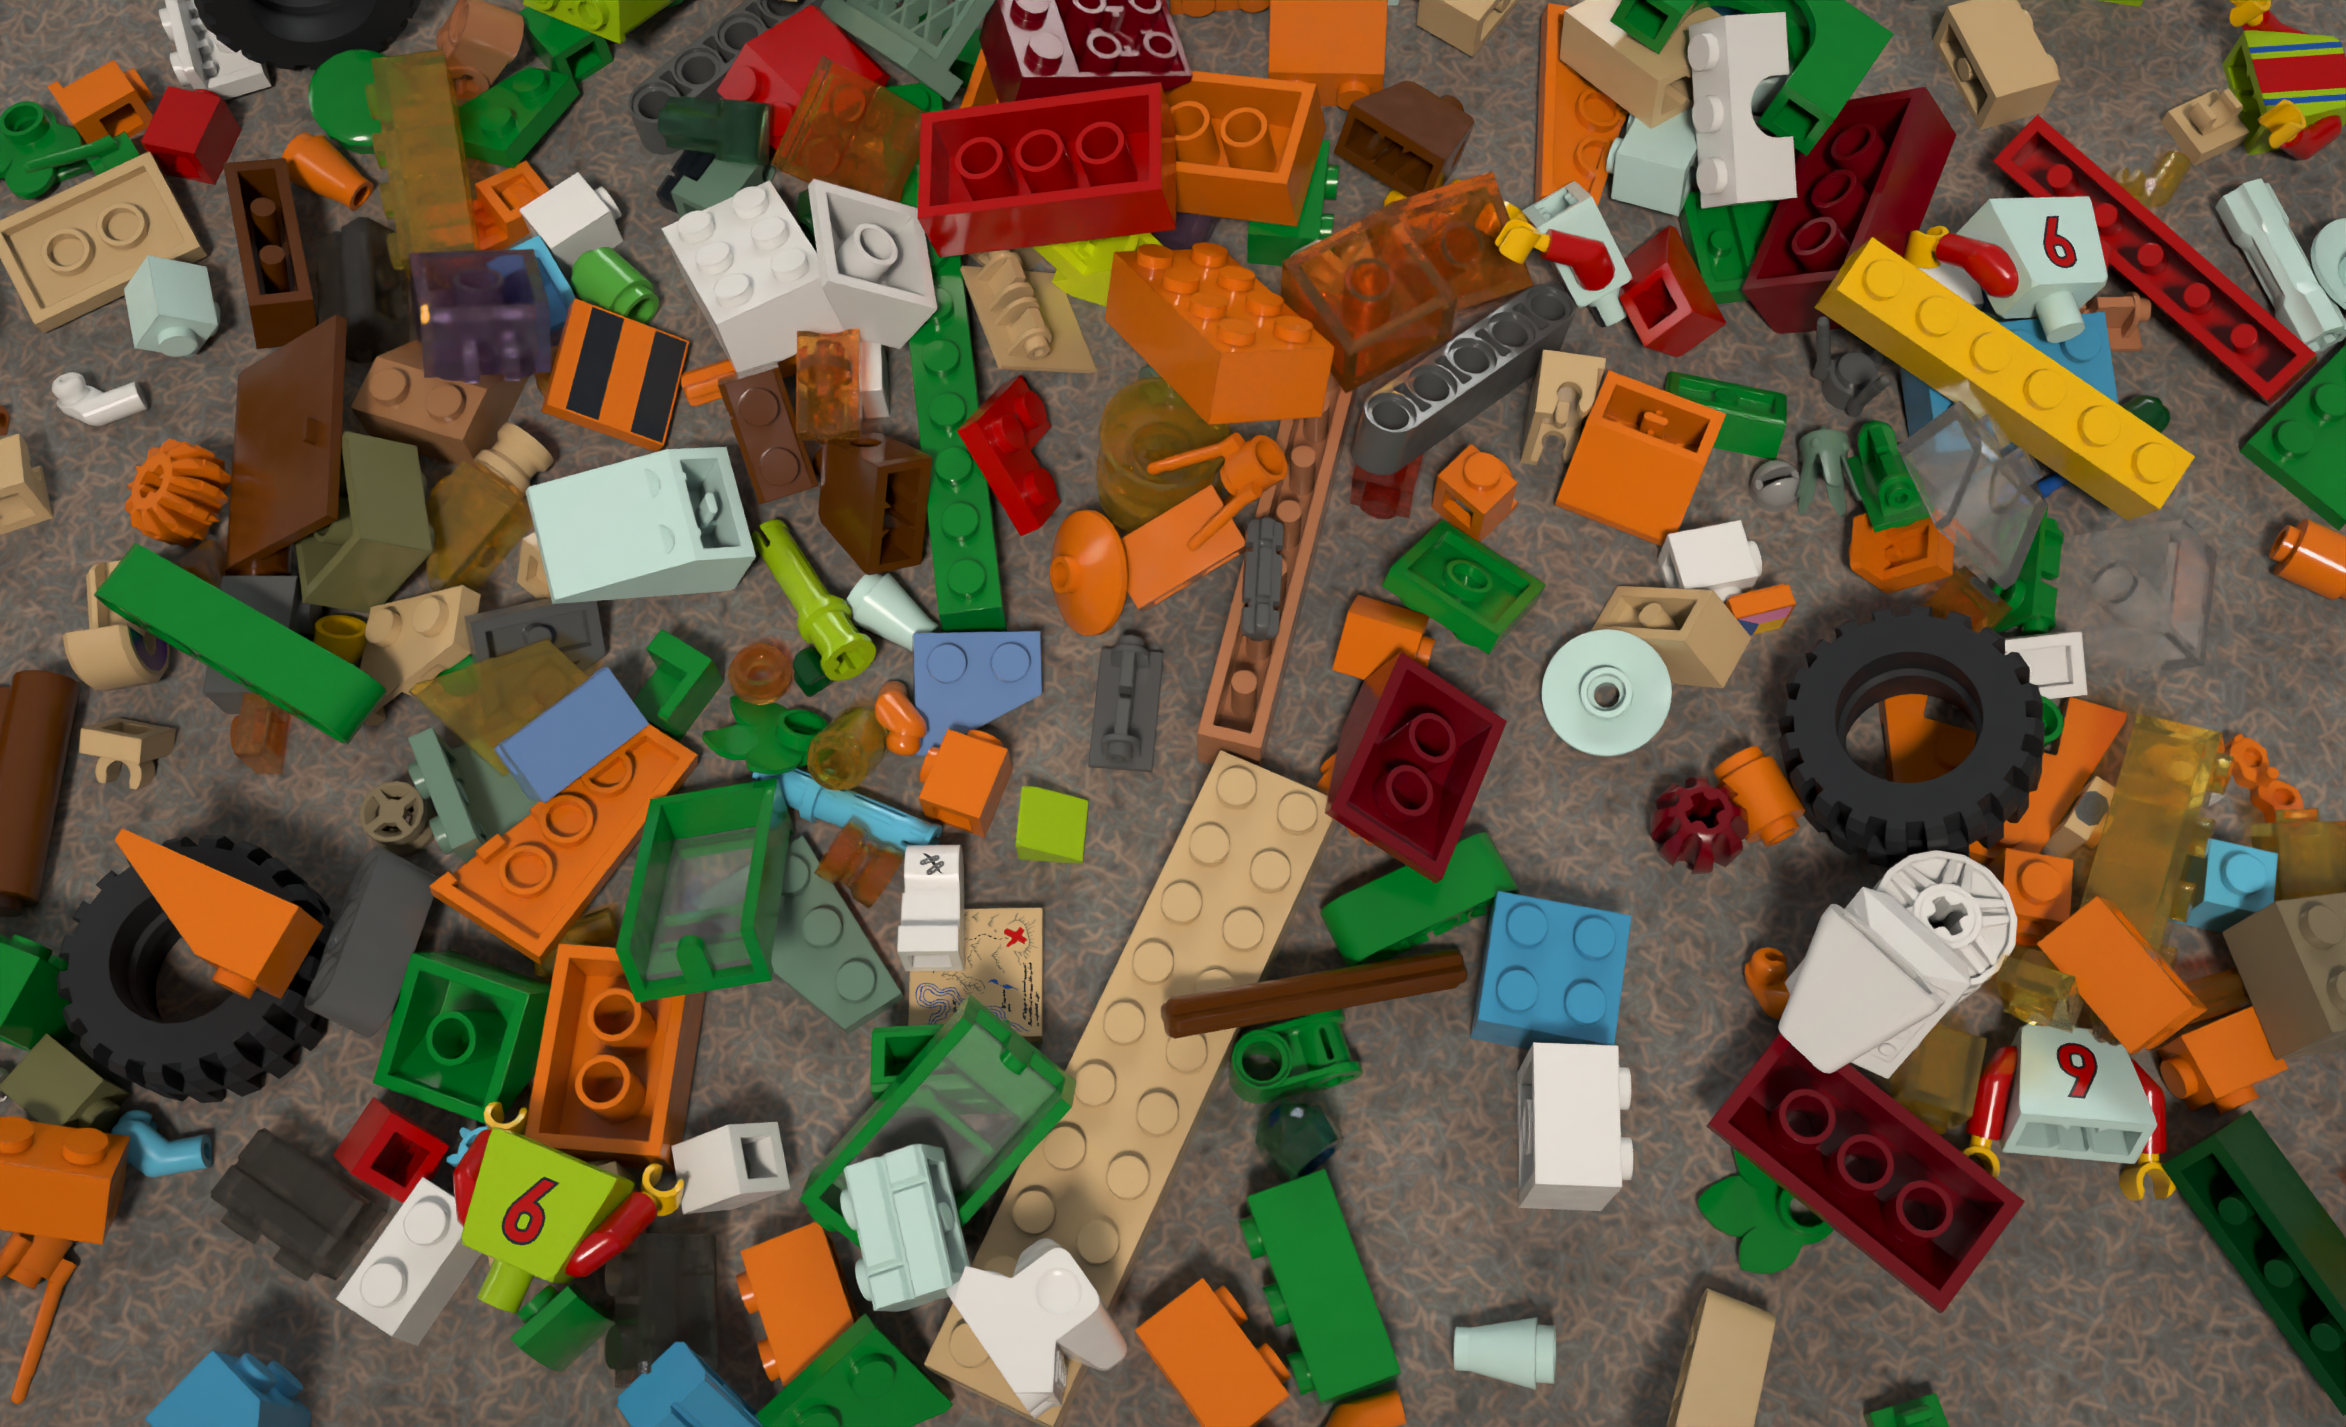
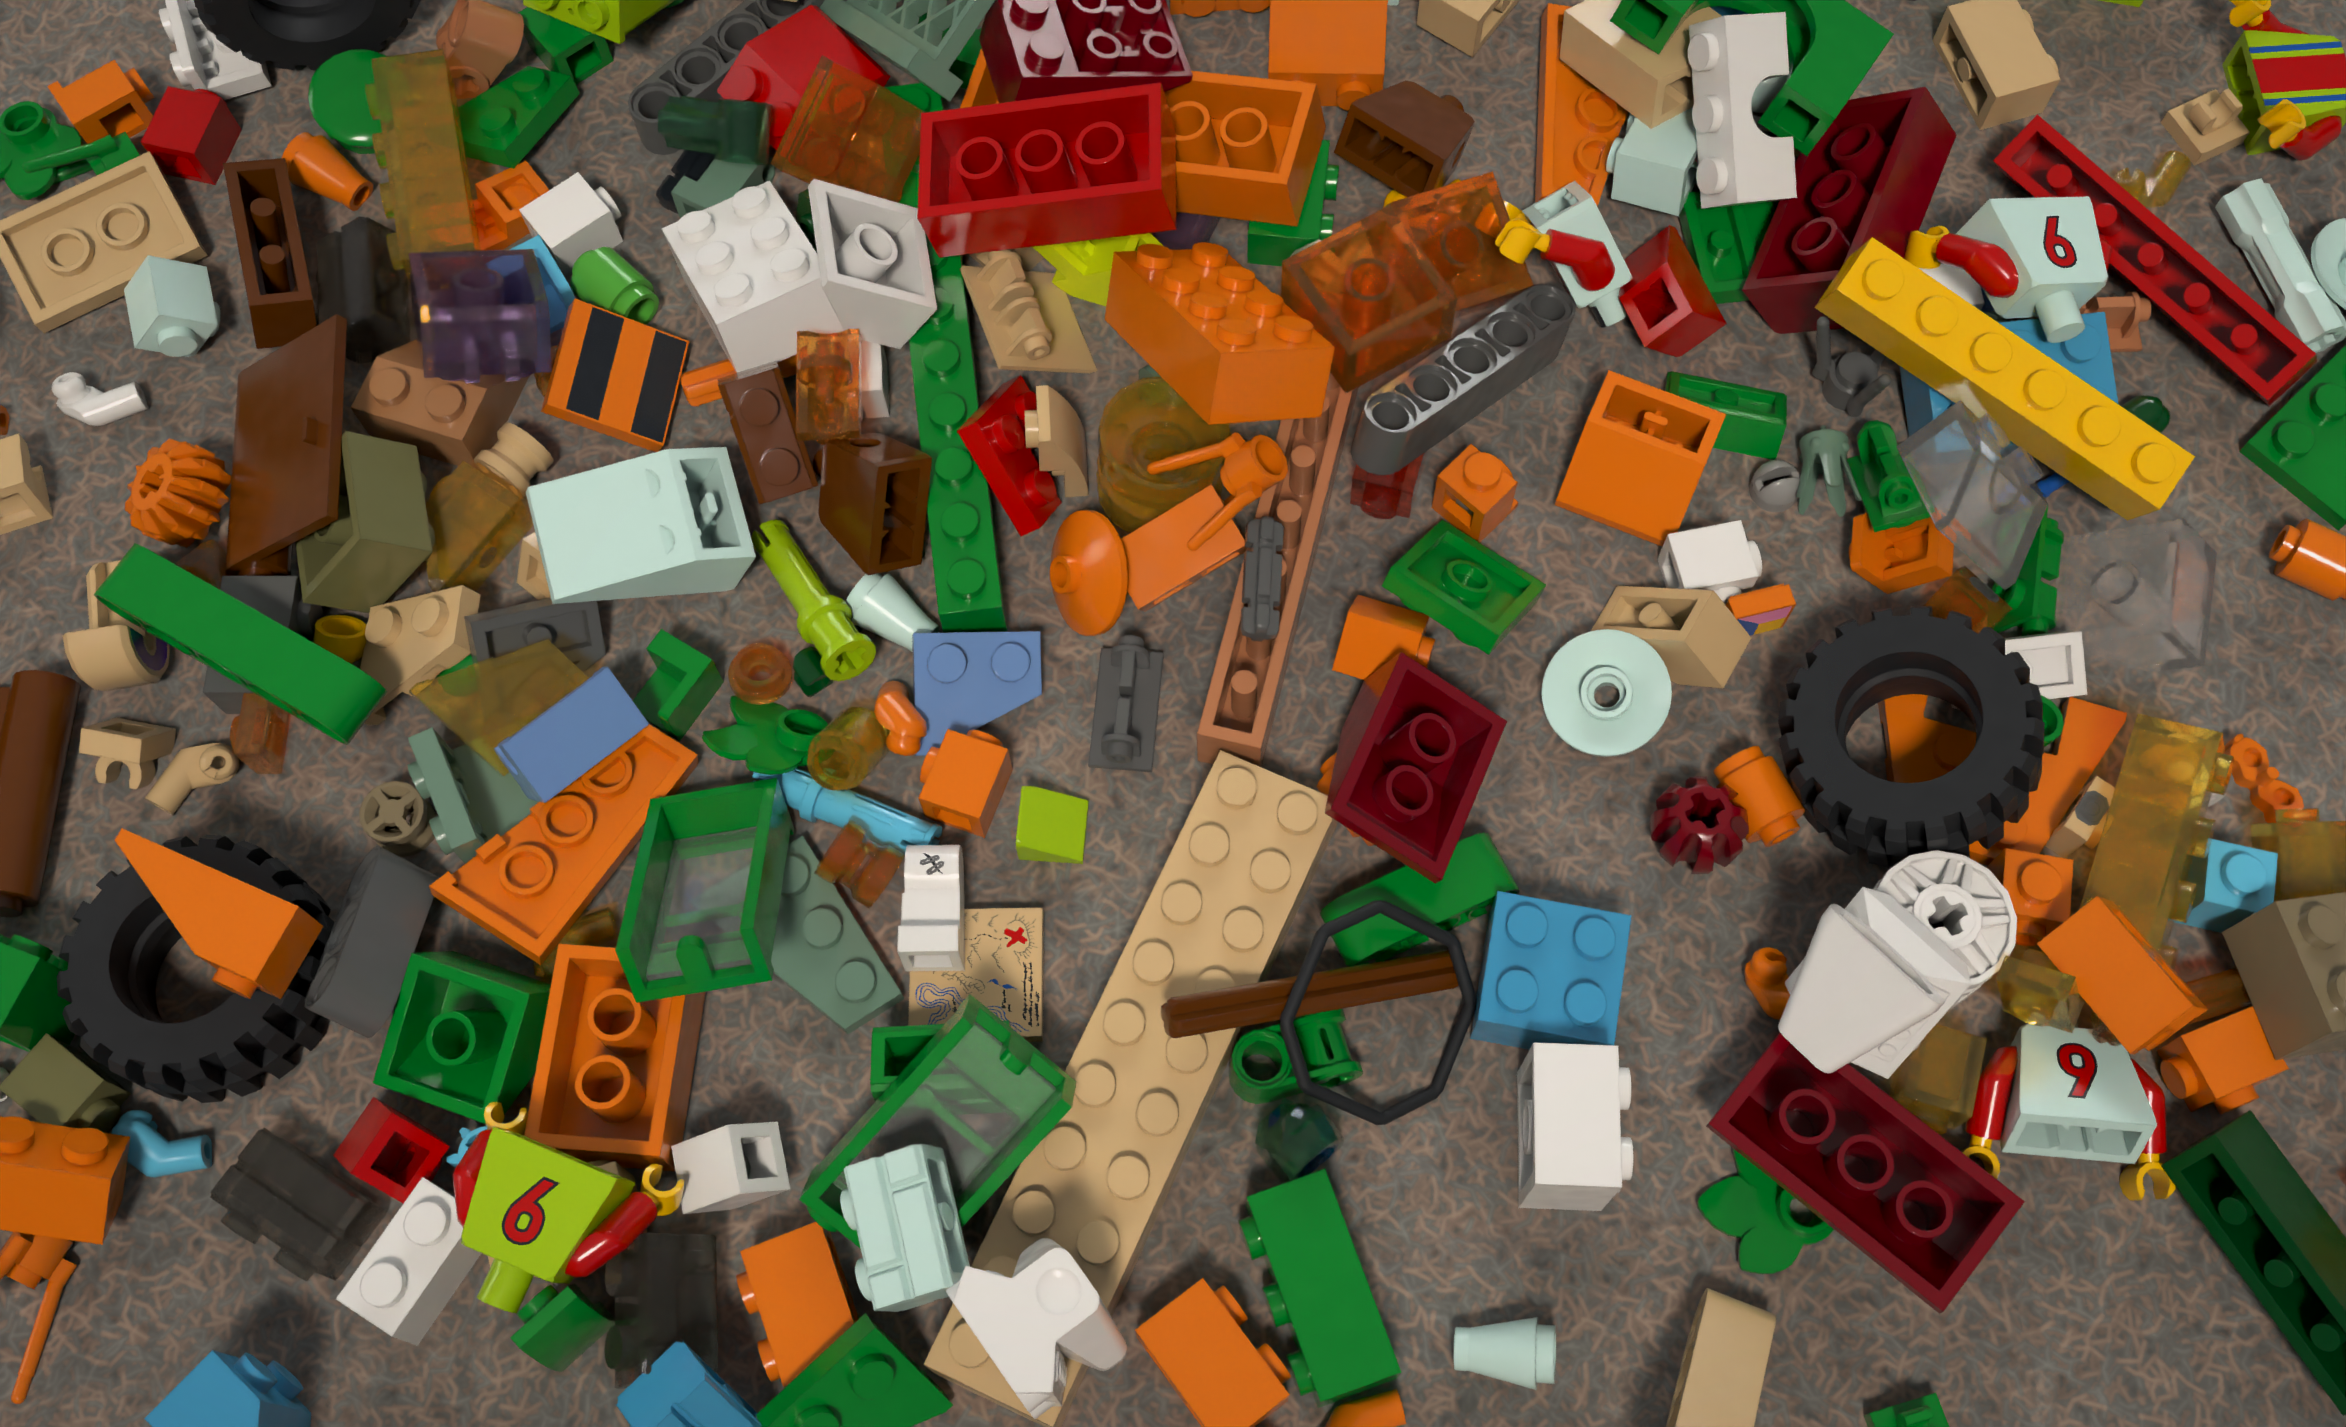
(190, 770): none -> tan arm
(1060, 440): none -> tan slope
(1304, 978): none -> black piece
(1560, 401): tan hinge -> none

